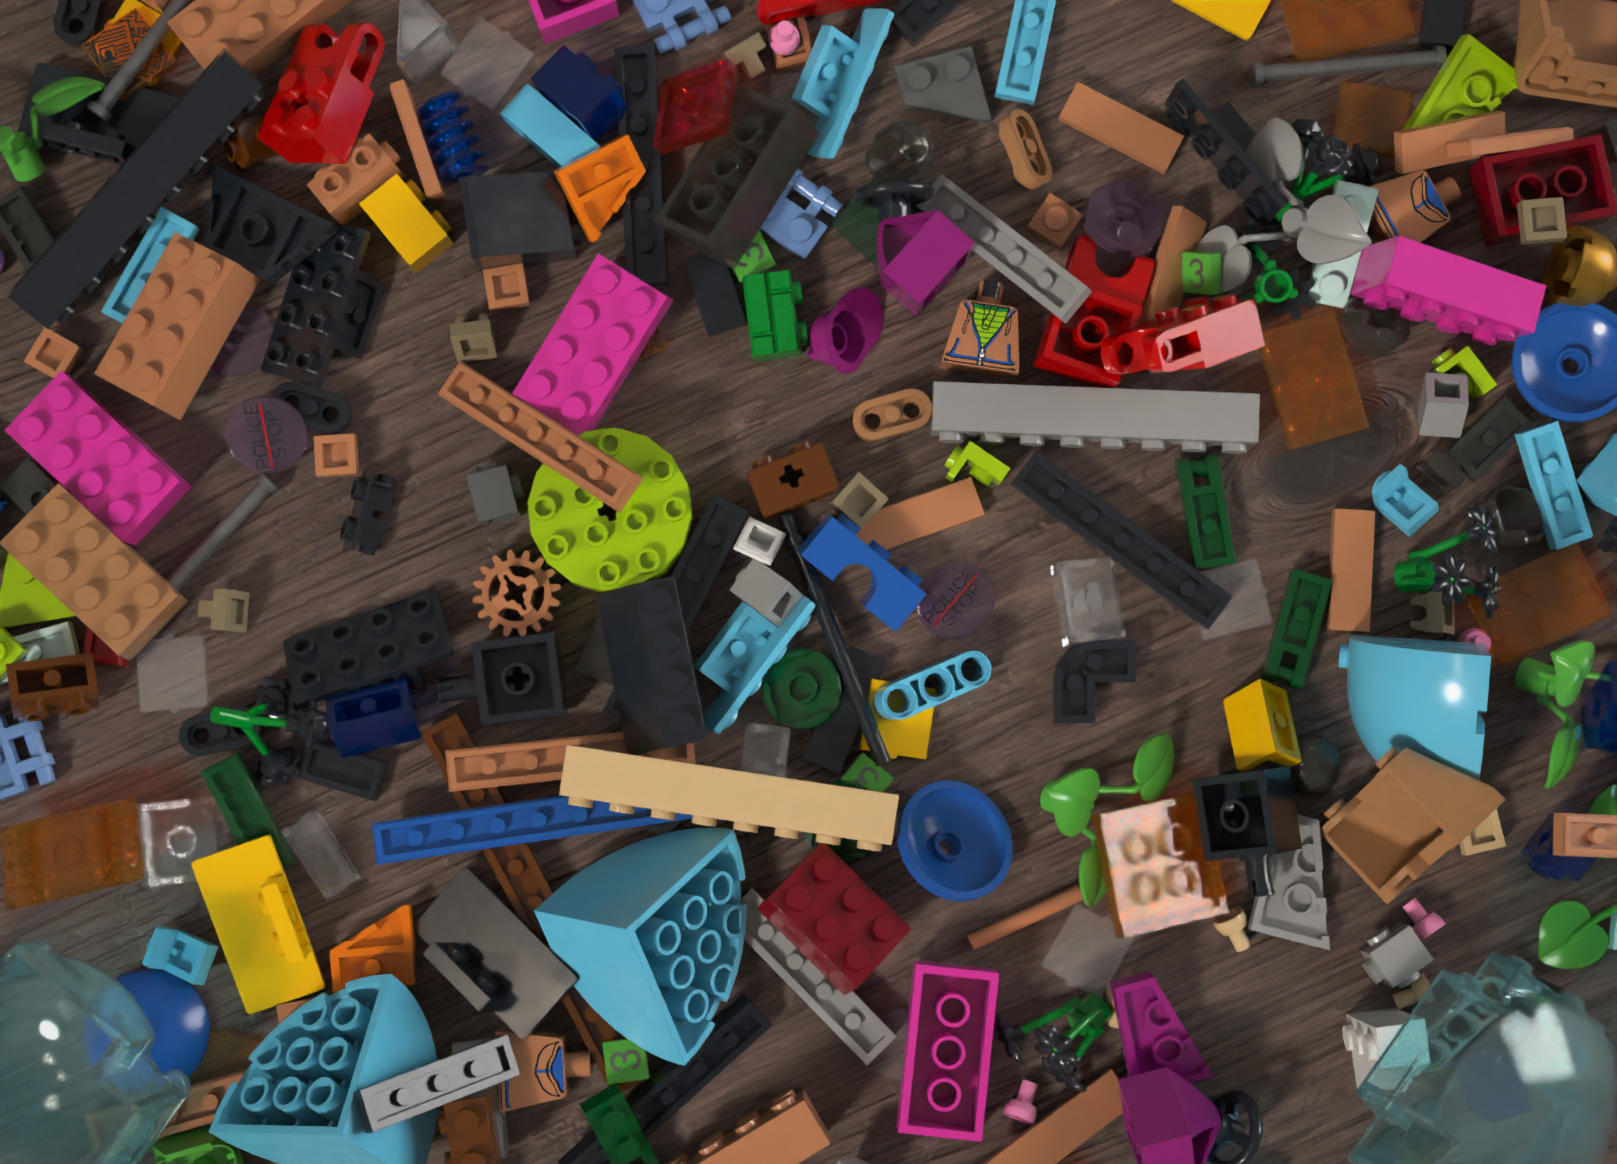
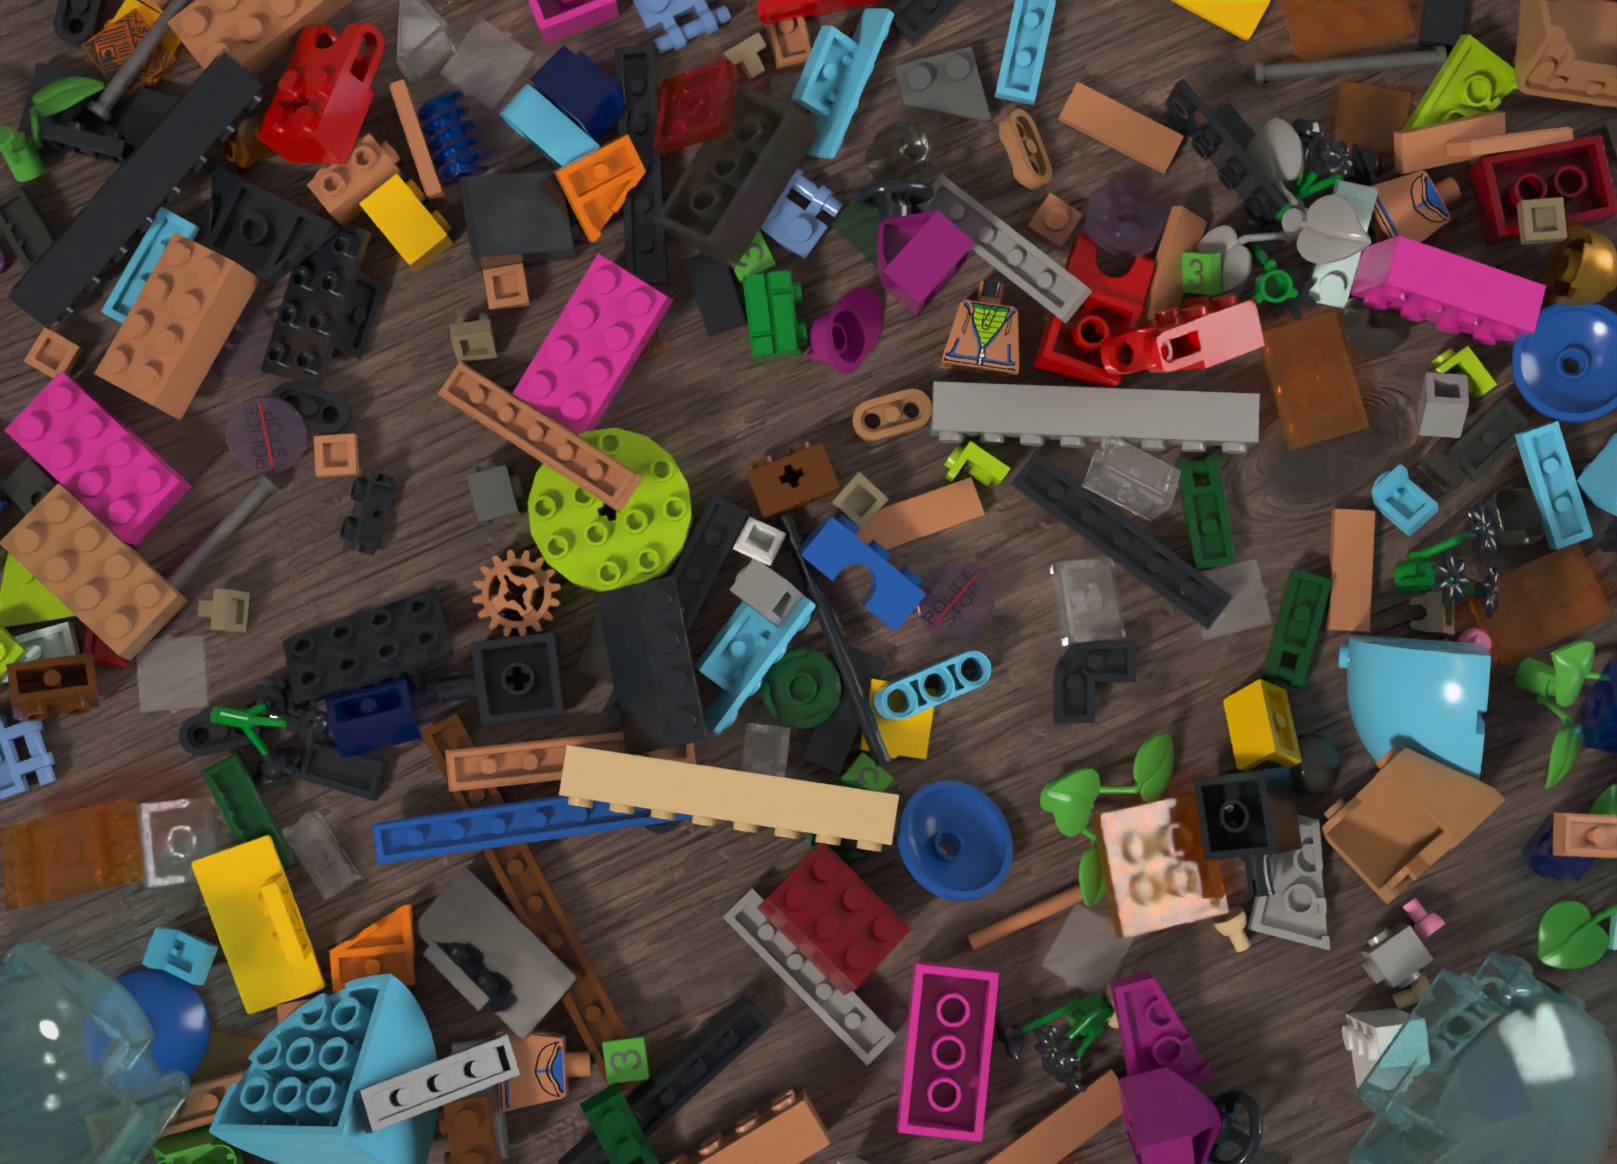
(655, 936): medium azure brick -> none
(784, 38): bright pink piece -> none
(1021, 1107): bright pink piece -> none
(1132, 479): none -> clear hinge
(1484, 837): tan plate -> none

